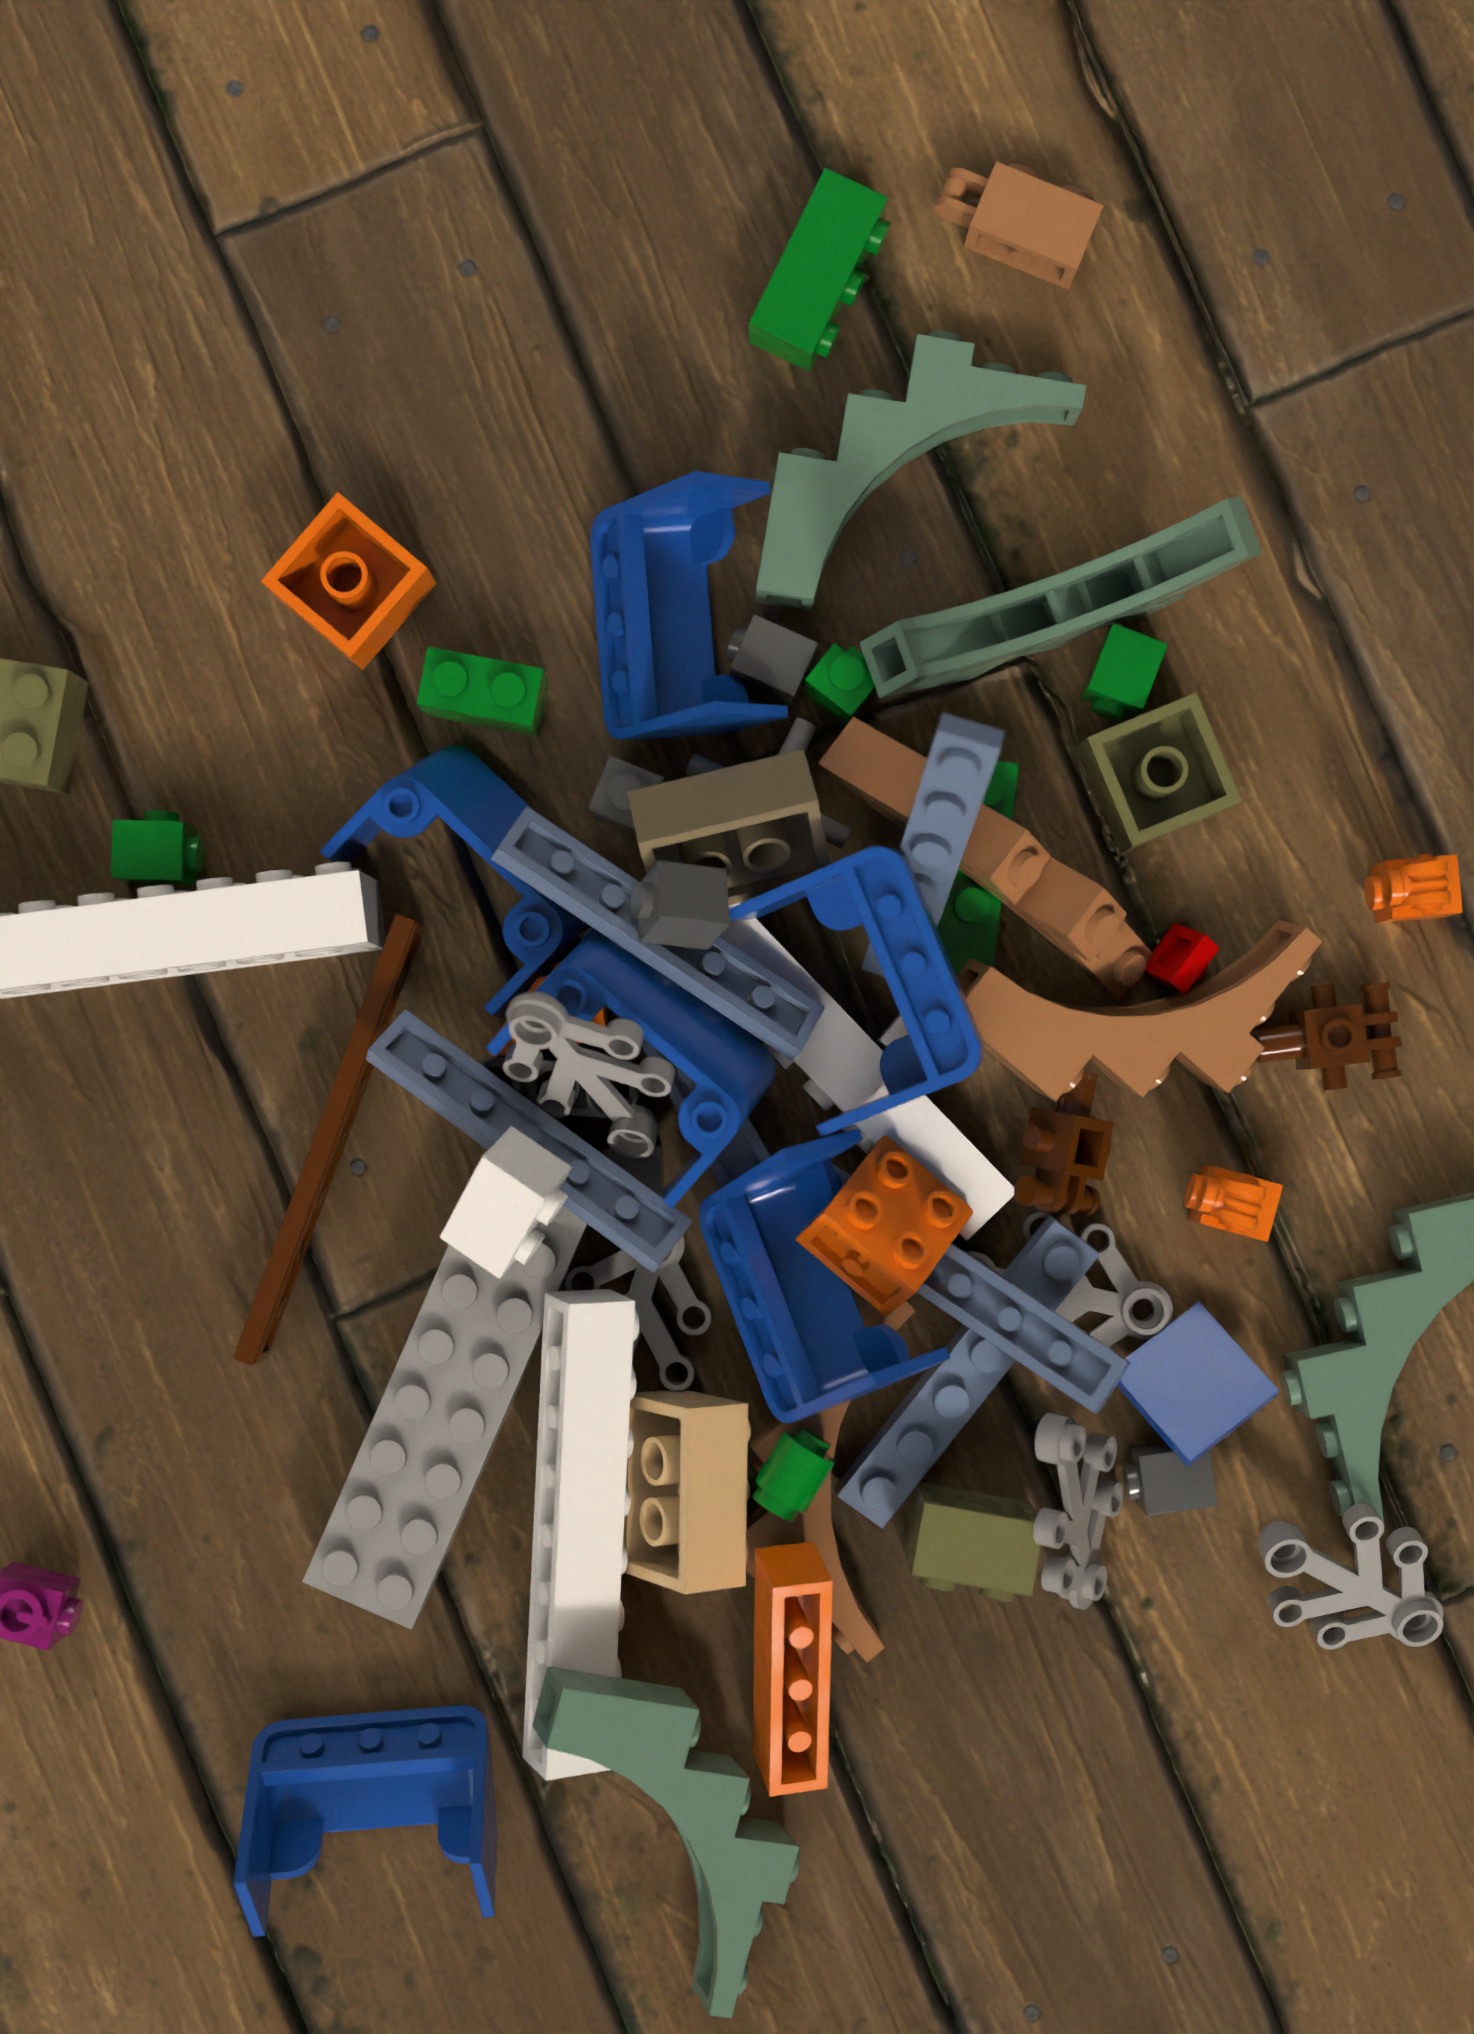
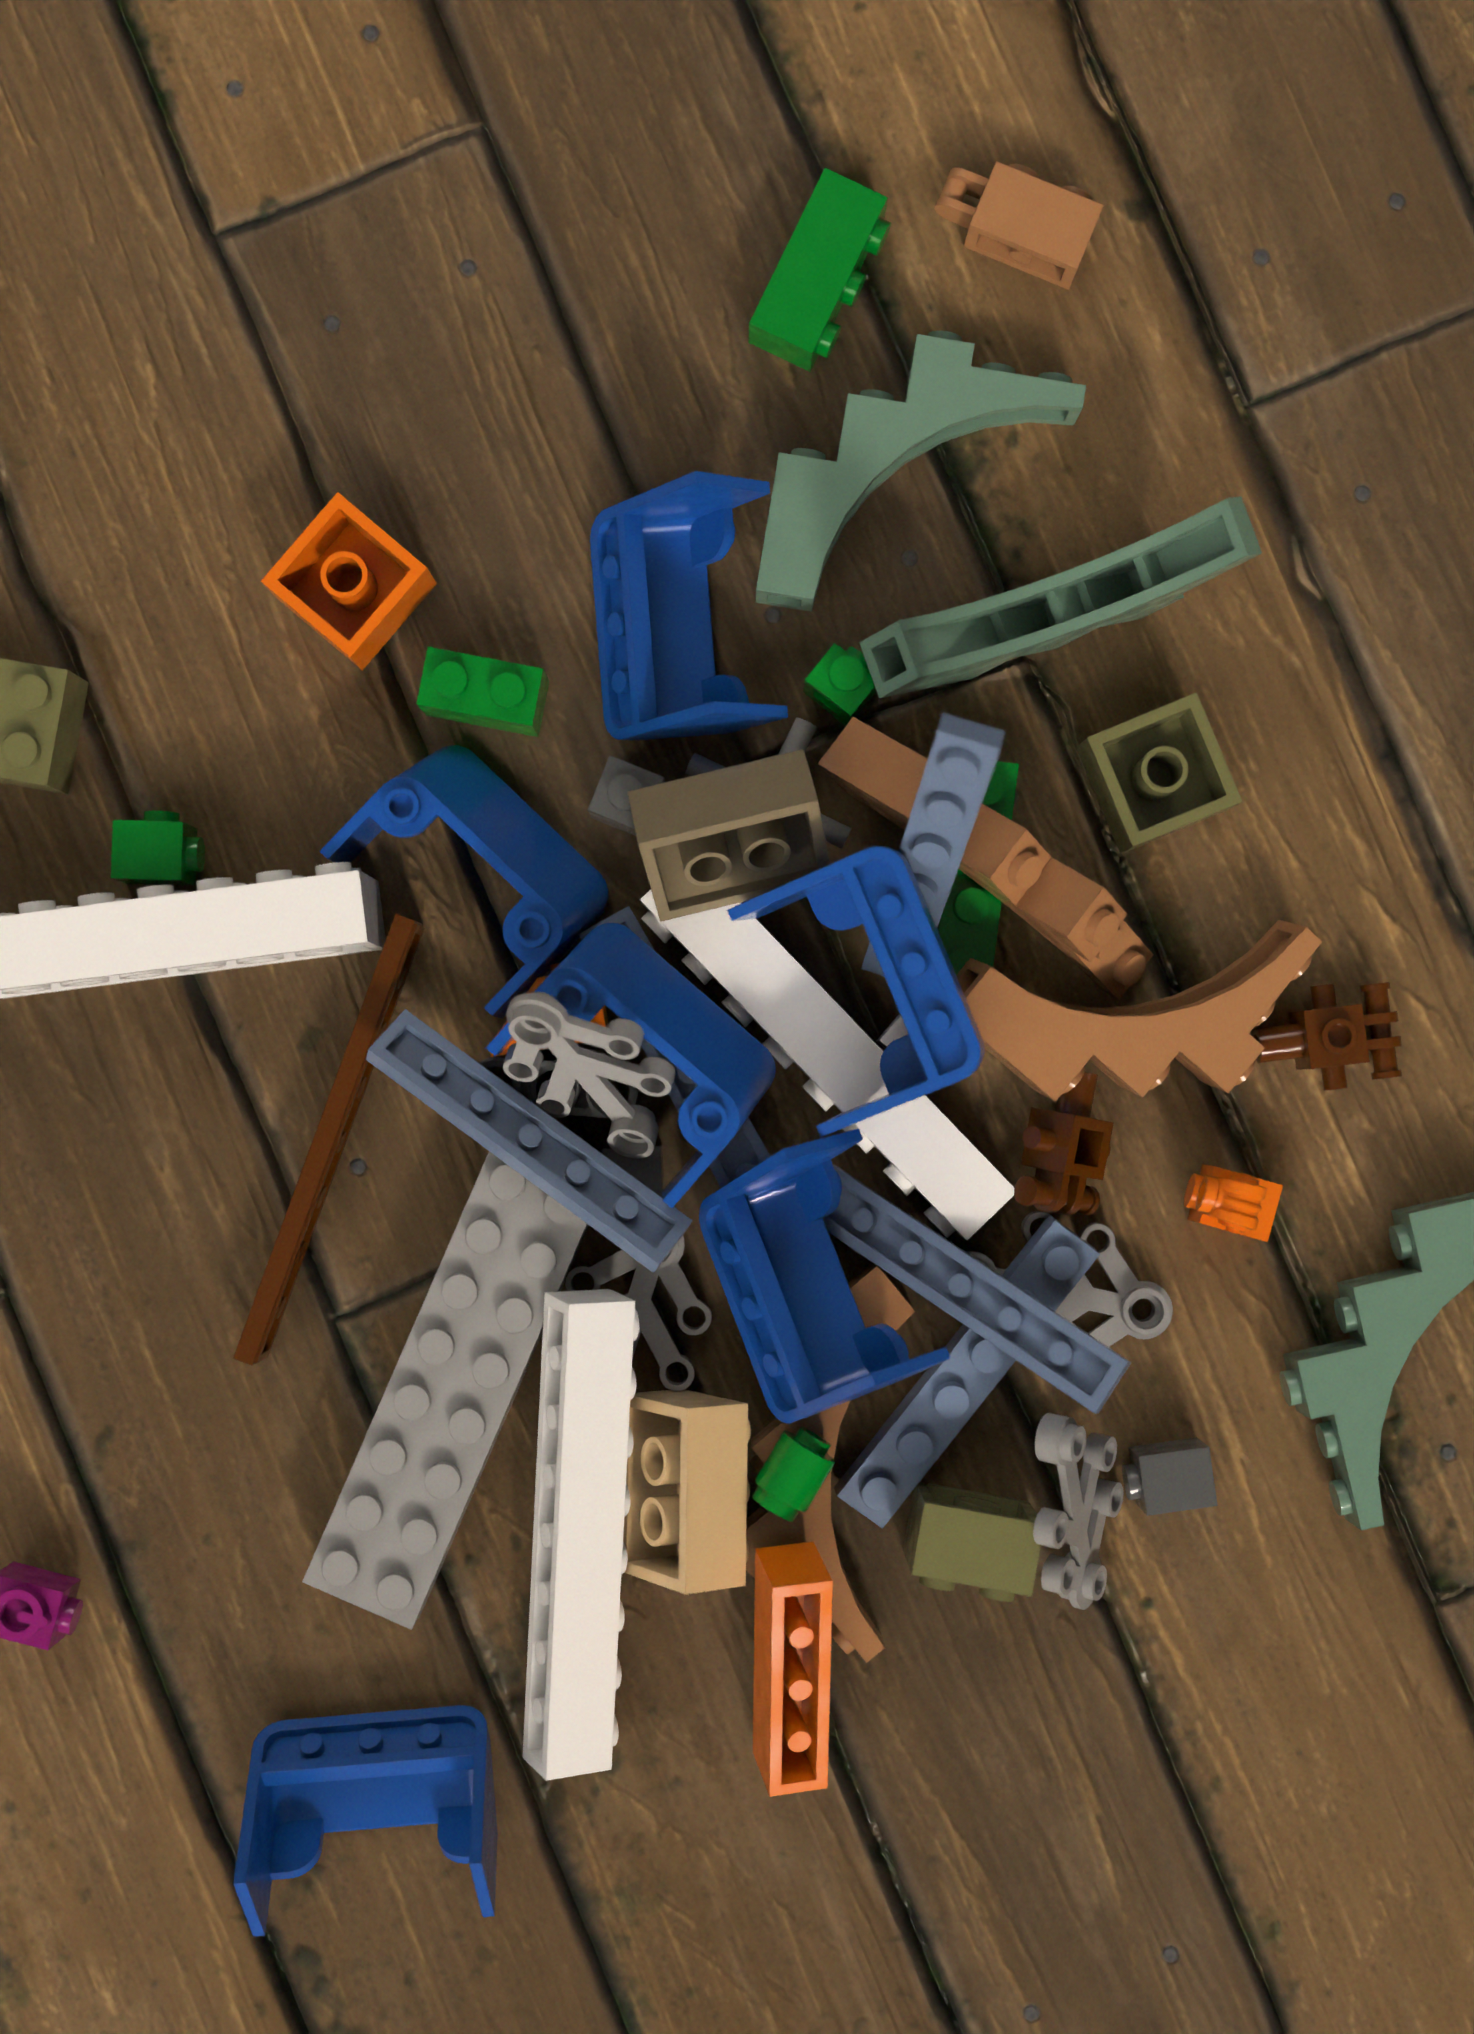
(506, 1202): white brick -> none
(602, 898): sand blue plate -> none
(681, 905): dark grey brick -> none
(734, 1859): sand green arch -> none
(771, 658): dark grey brick -> none
(886, 1226): orange bracket -> none
(1122, 673): green brick -> none
(1181, 958): red plate -> none
(1194, 1384): tile -> none
(1409, 1616): light grey plant -> none
(1414, 888): orange brick -> none

